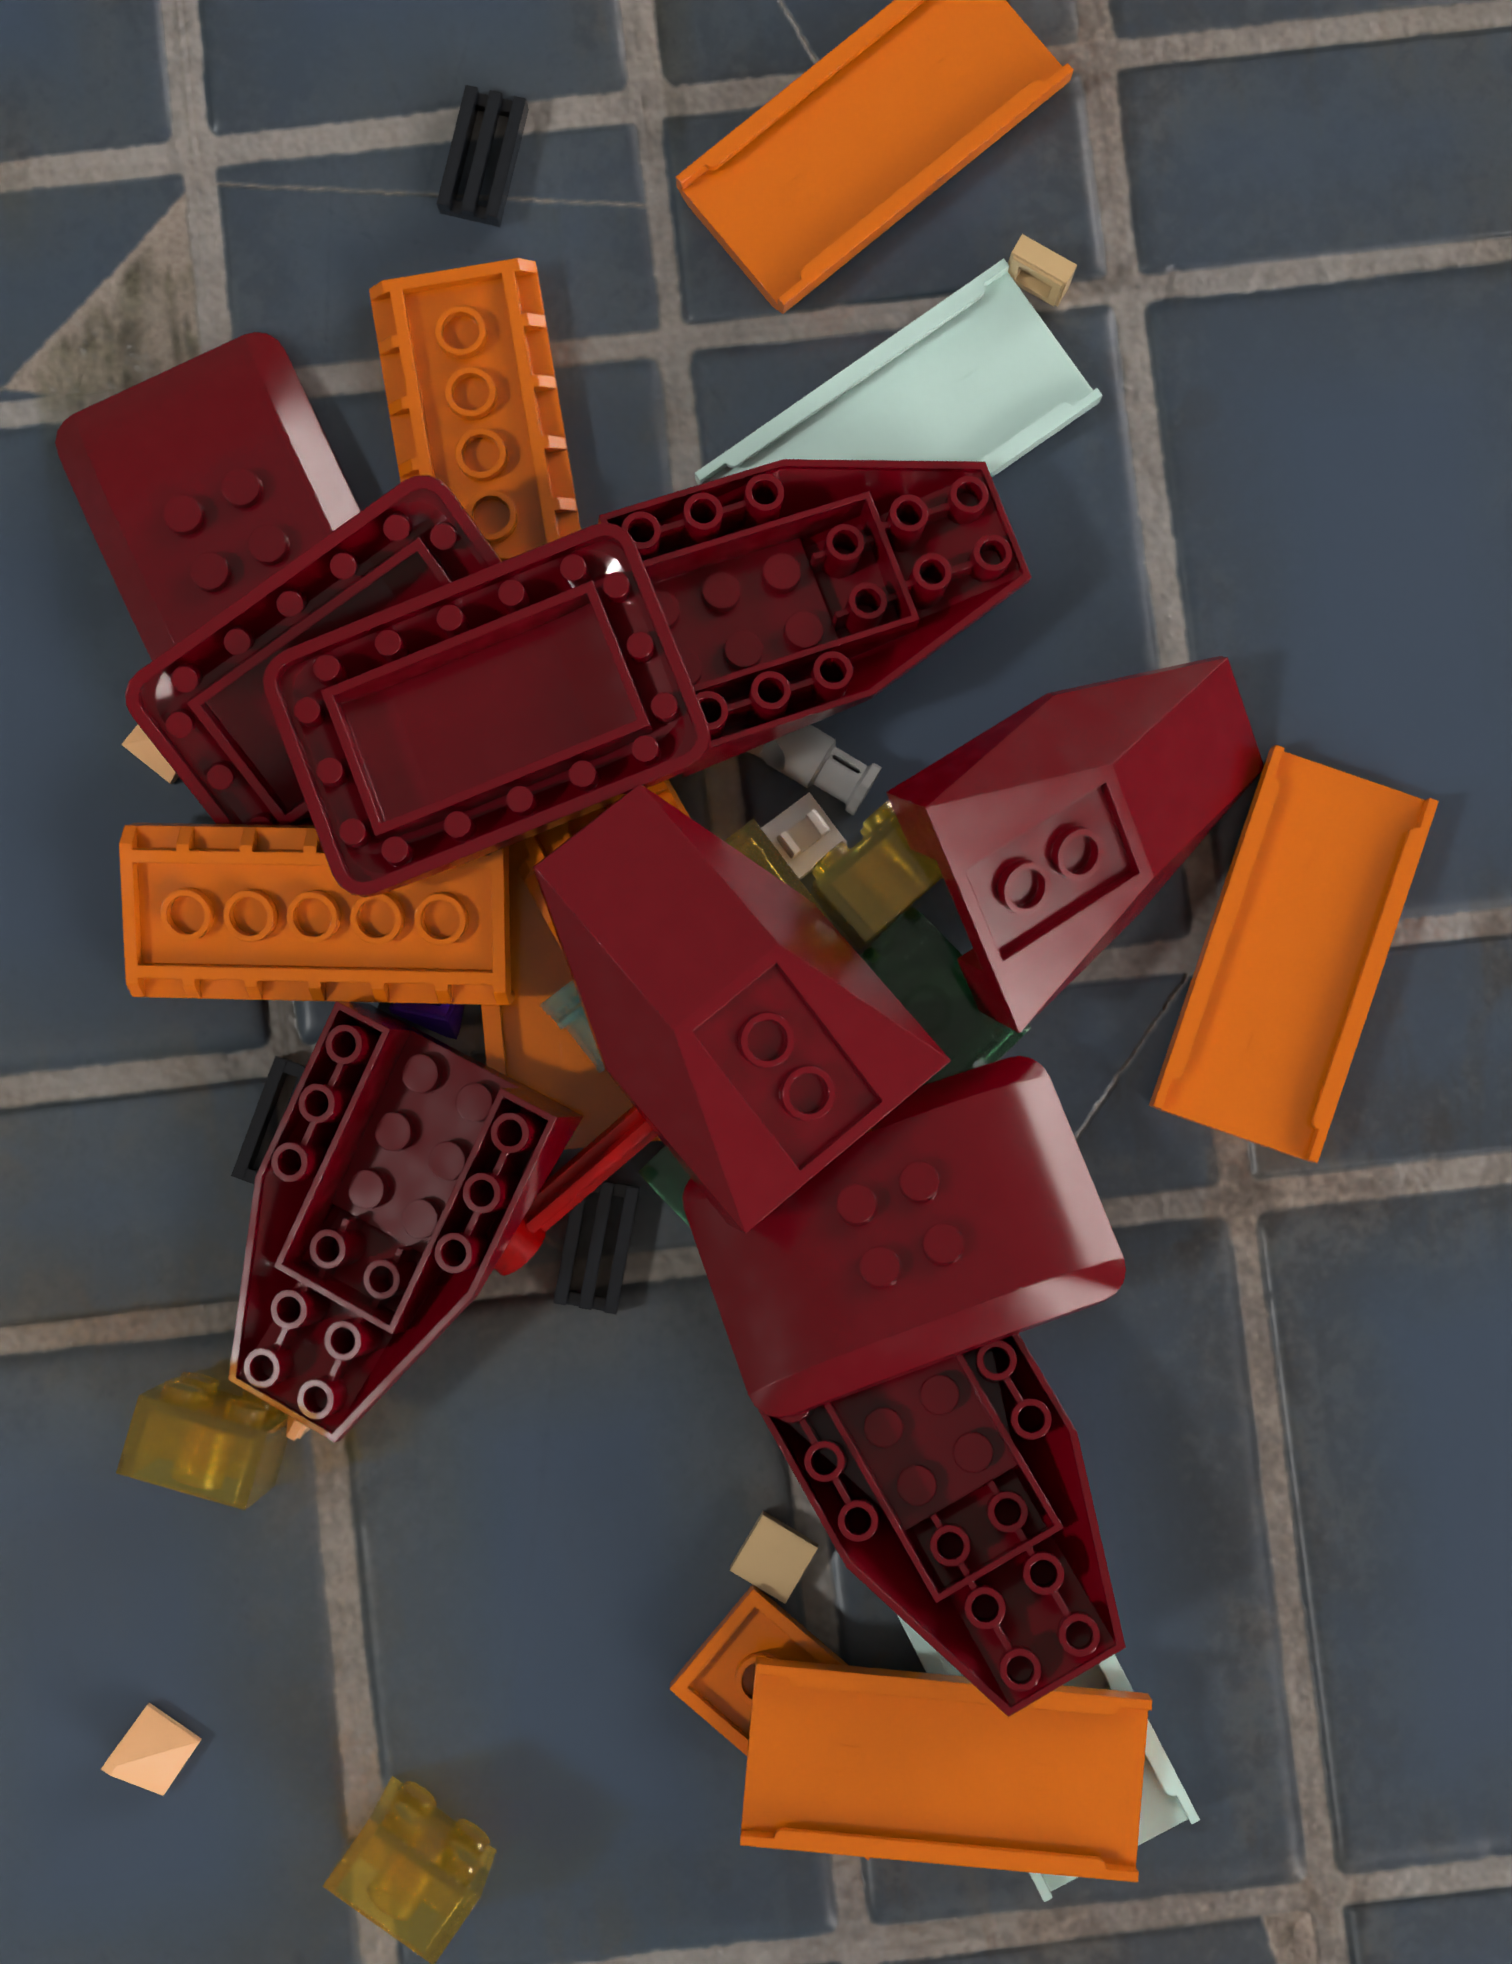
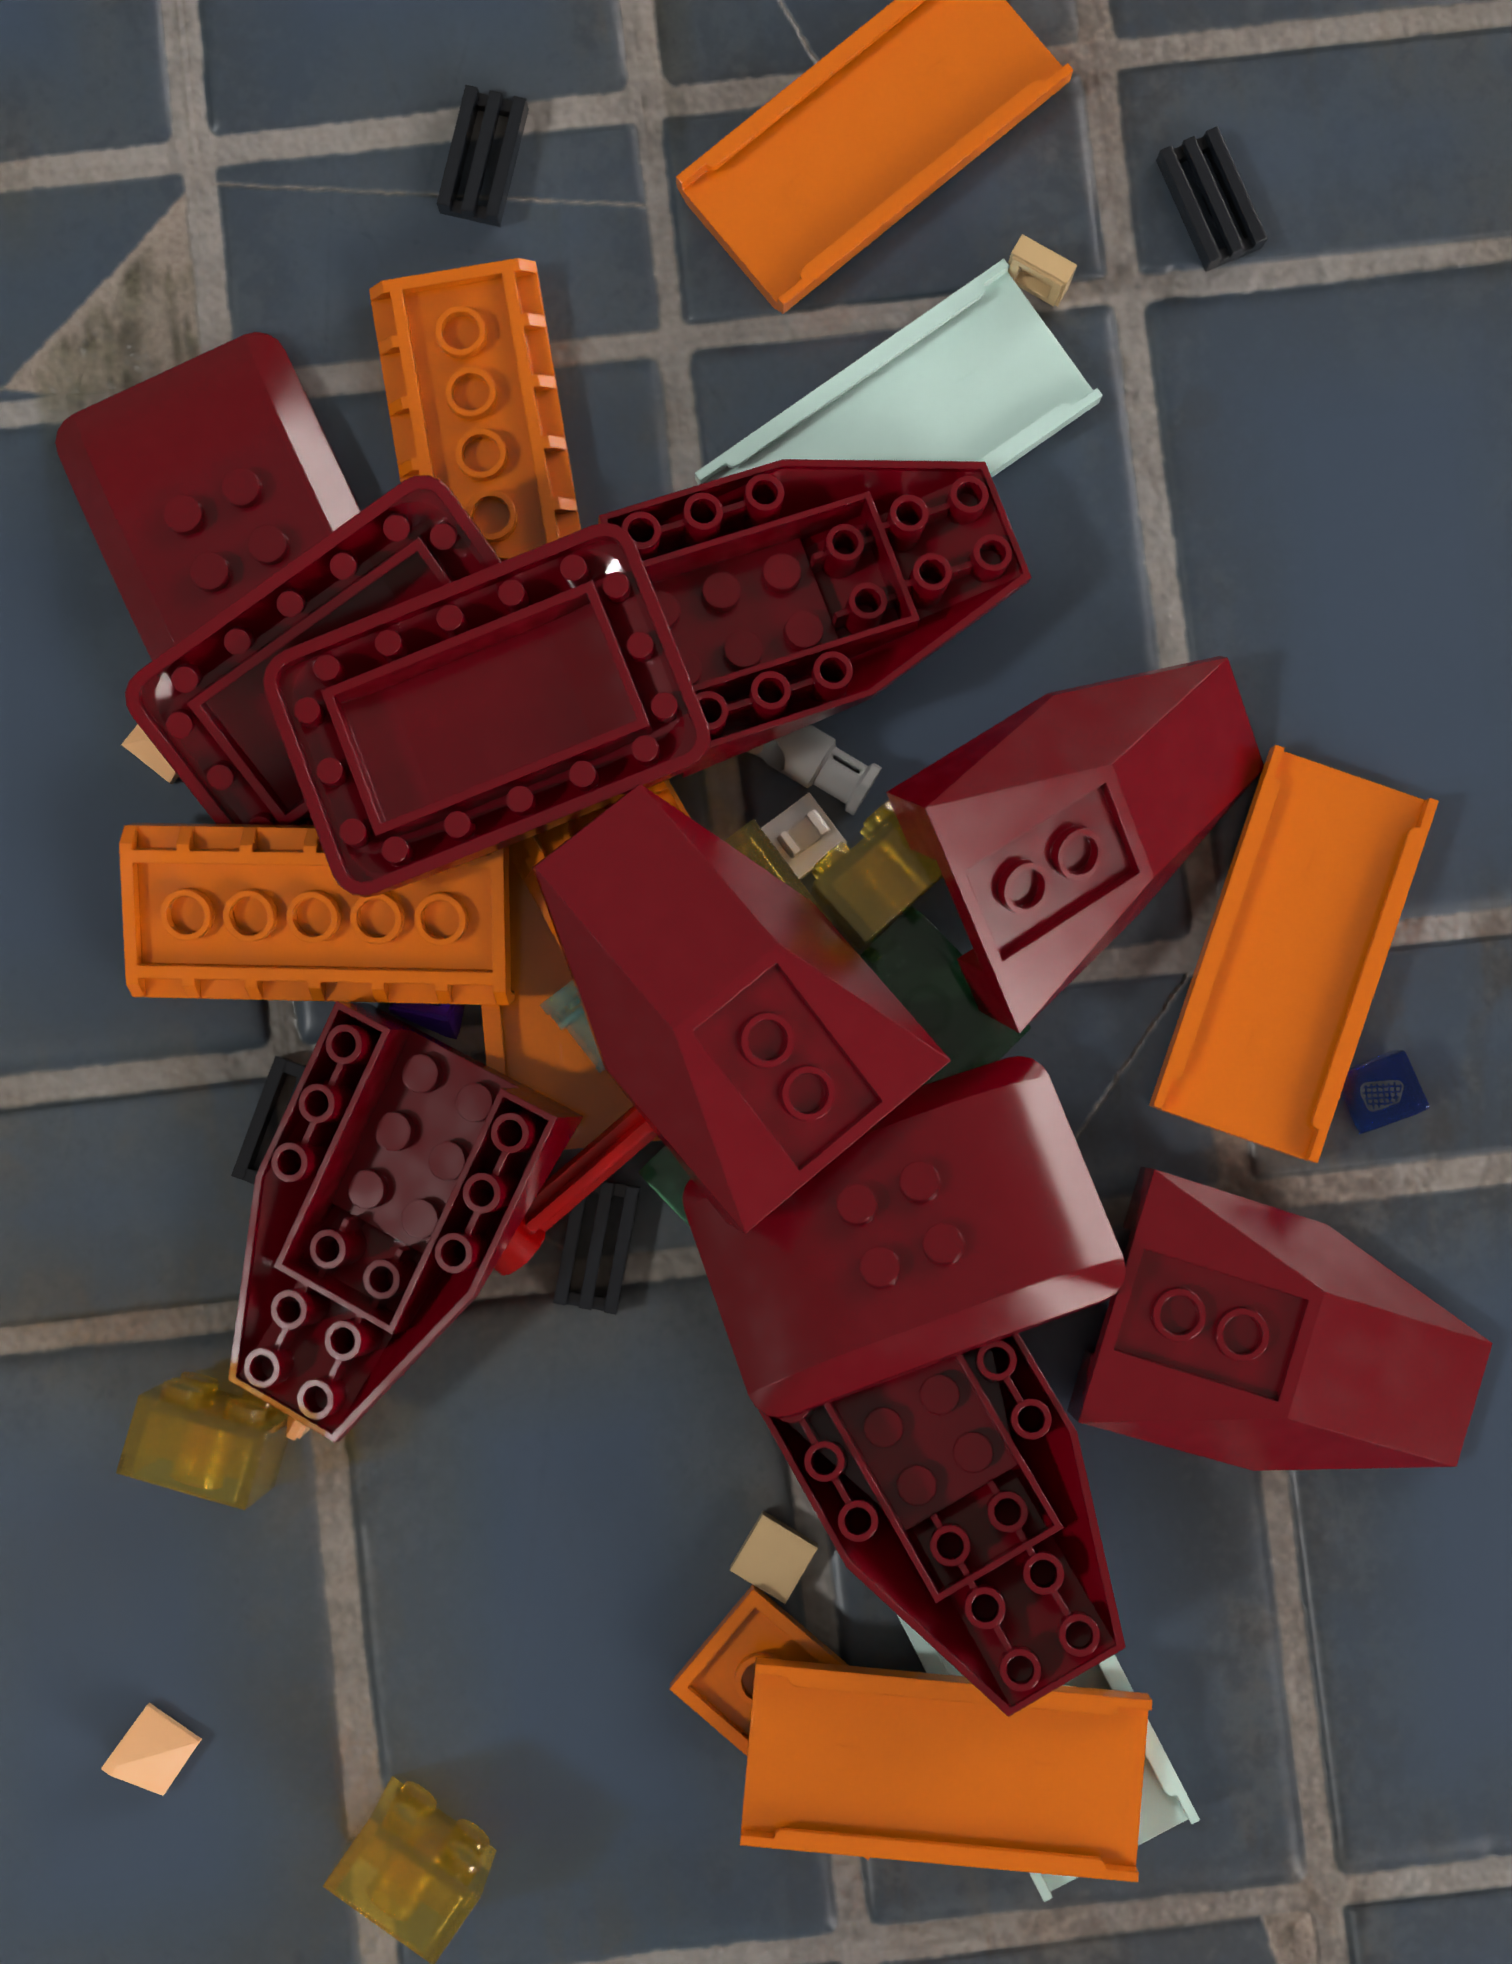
(1233, 188): none -> black tile
(1273, 1343): none -> dark red wedge
(1383, 1091): none -> clear blue slope

